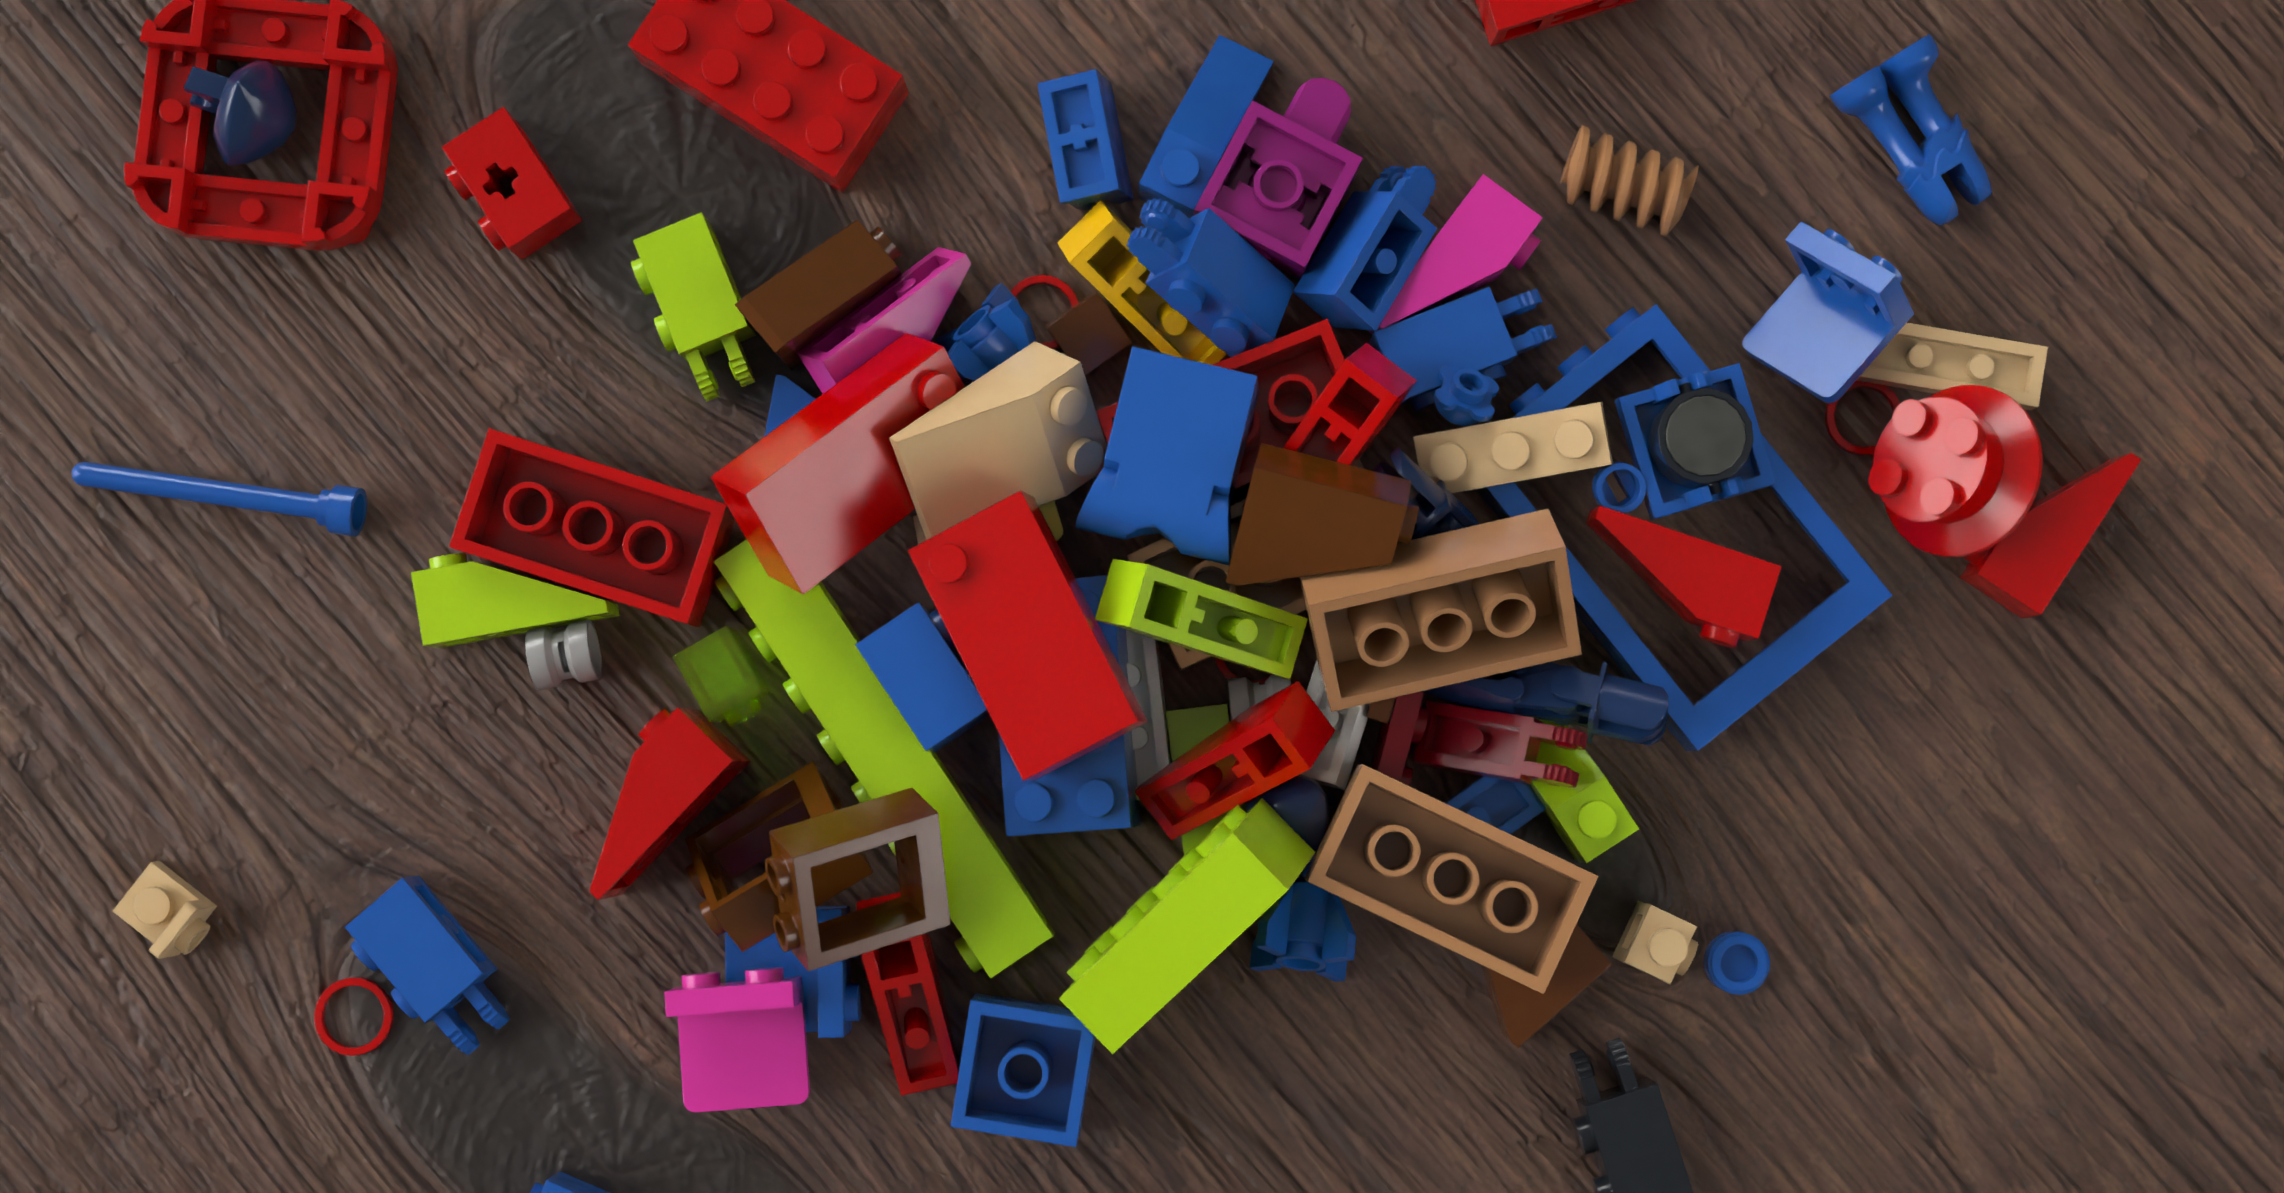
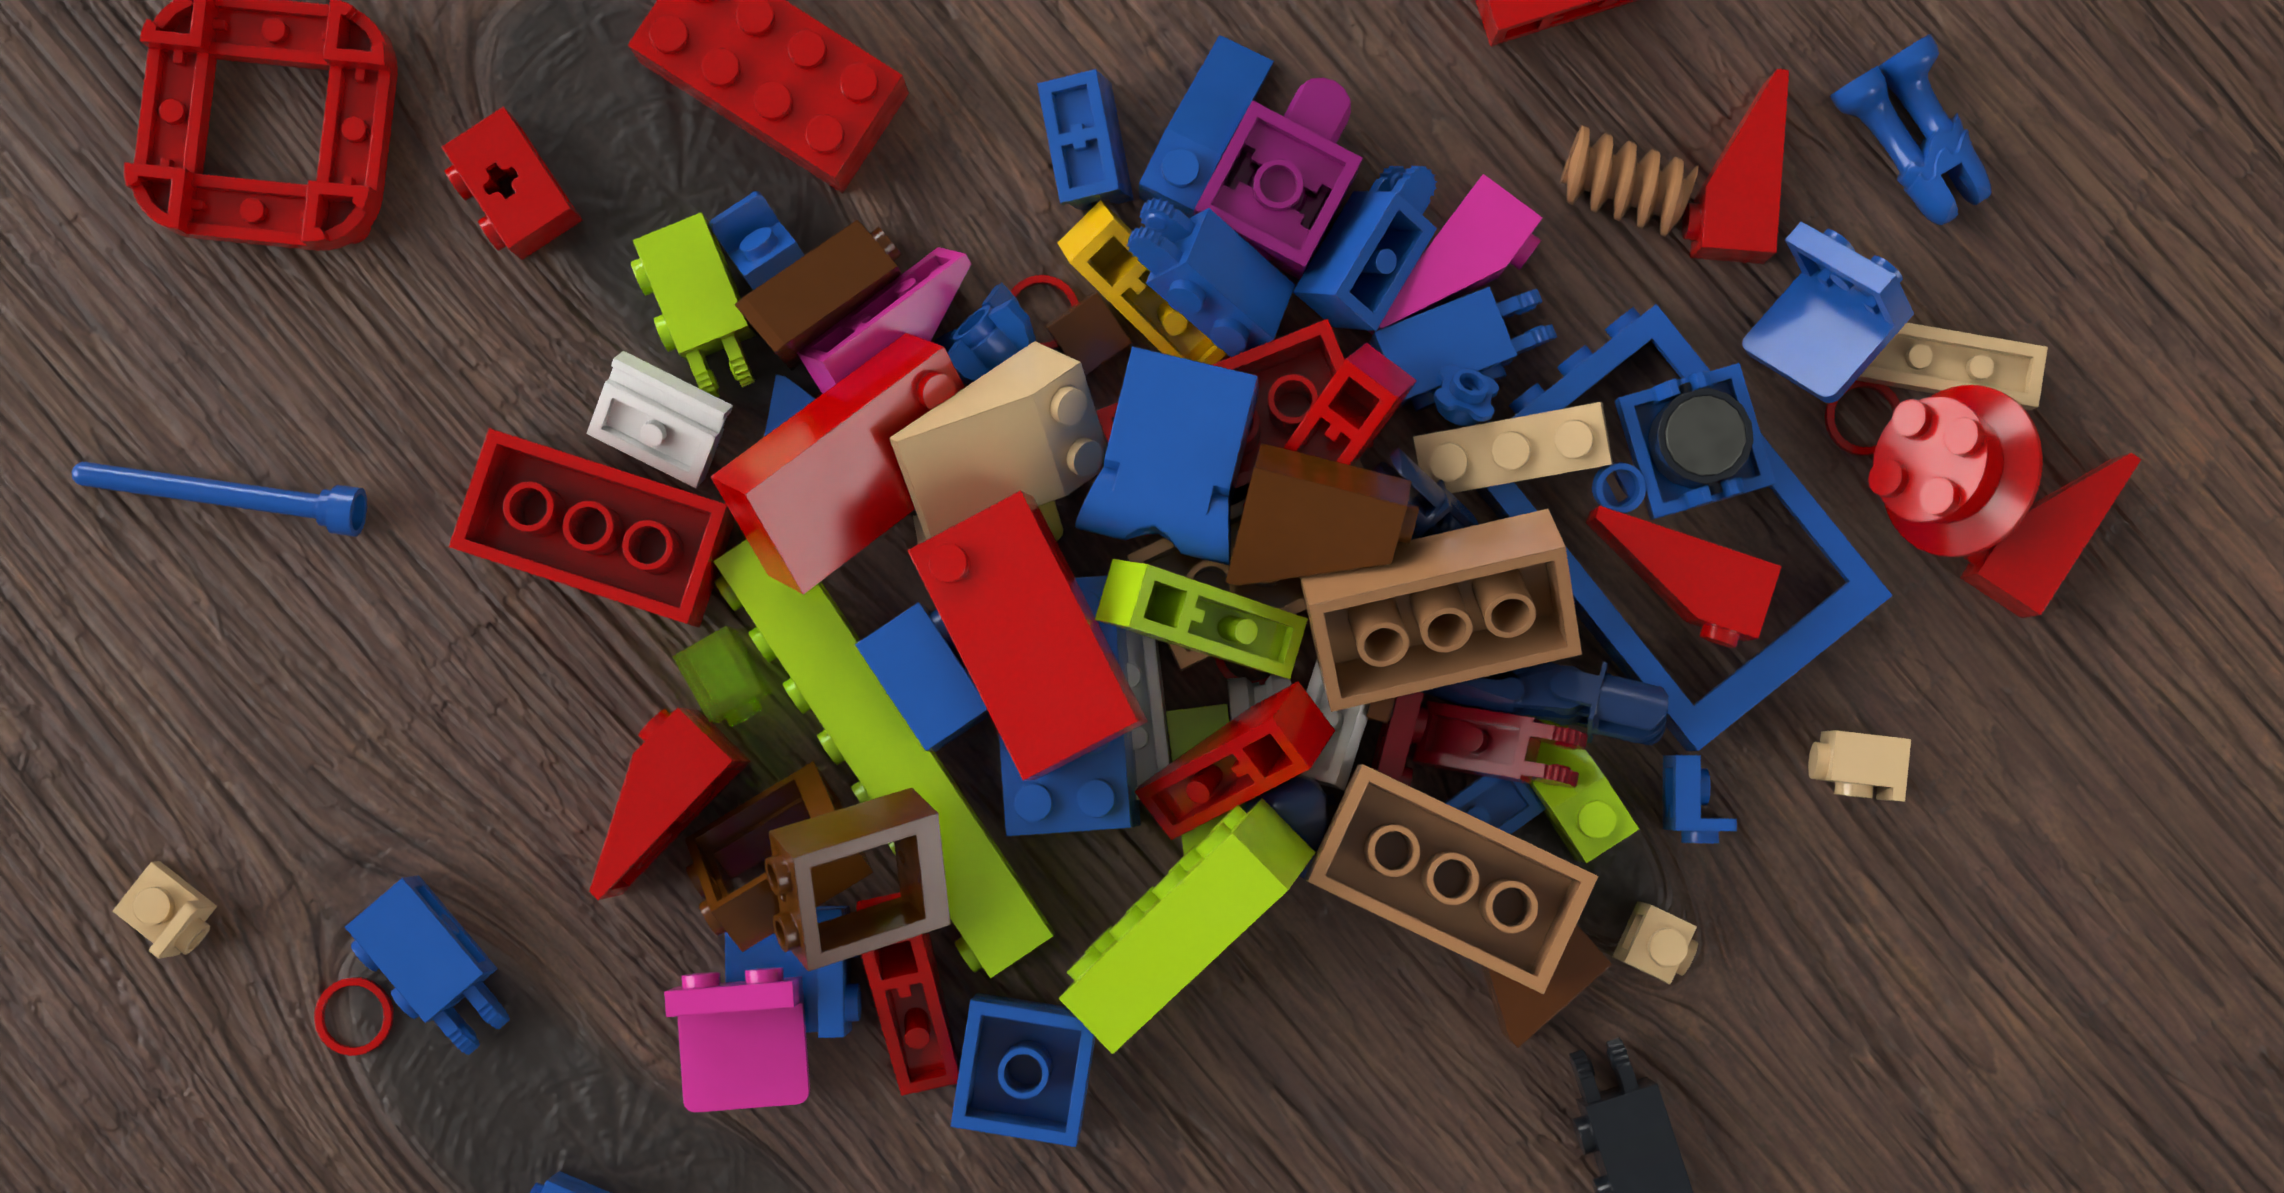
(250, 107): dark blue piece -> none
(477, 602): lime slope -> none
(563, 654): light grey wheel -> none
(659, 419): none -> white plate
(755, 239): none -> blue bracket
(1305, 933): blue brick -> none
(1684, 791): none -> blue bracket
(1736, 962): blue tile -> none
(1740, 200): none -> red slope
(1860, 763): none -> tan brick

